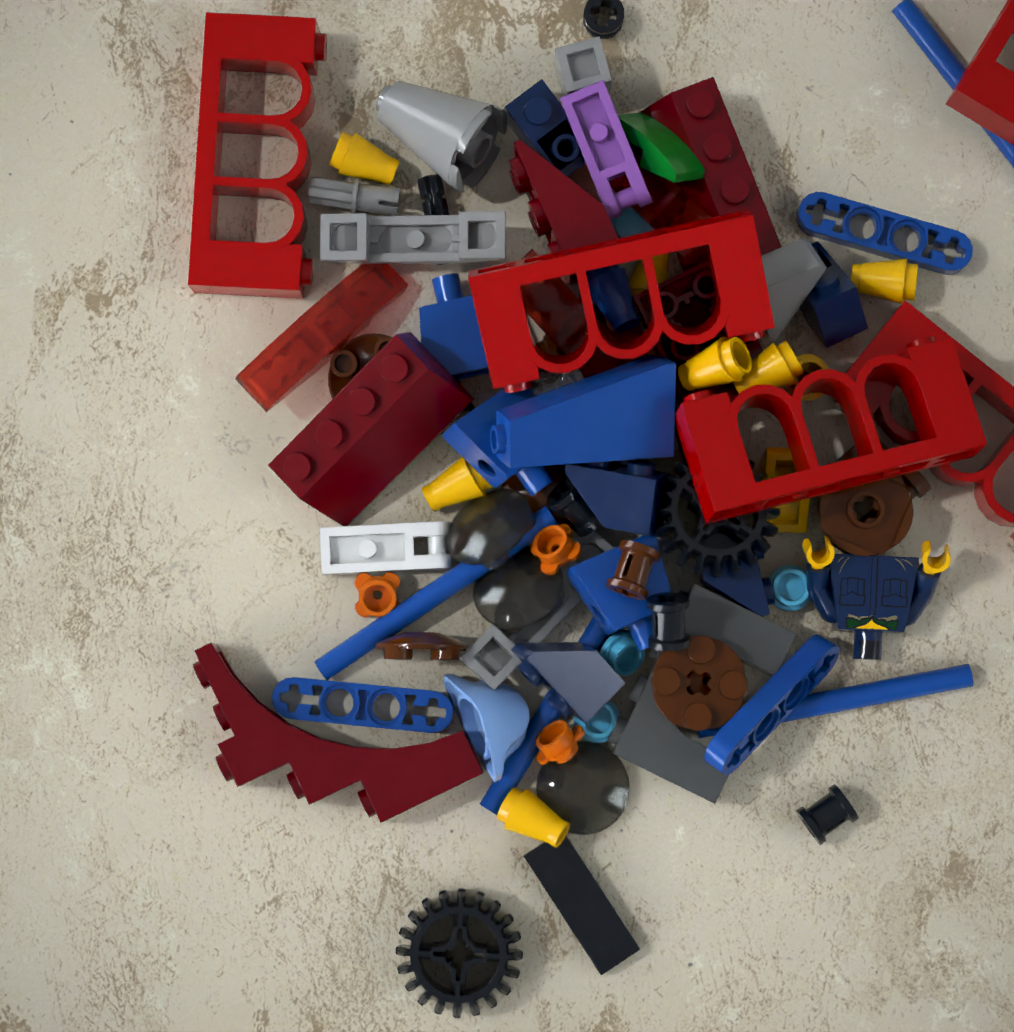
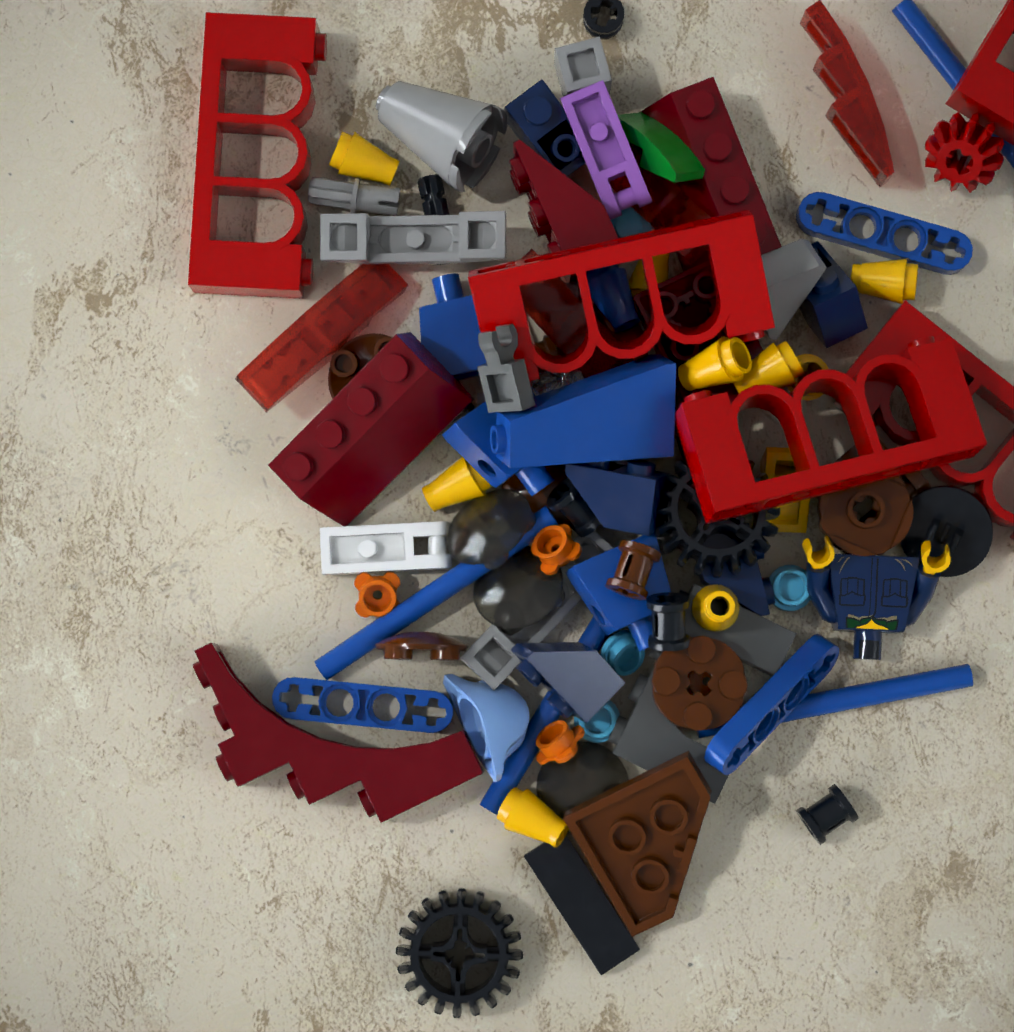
(502, 376): none -> dark grey plate
(644, 838): none -> reddish brown plate
(702, 608): none -> yellow cone
(855, 109): none -> clear red slope
(950, 518): none -> black piece
(964, 152): none -> red gear

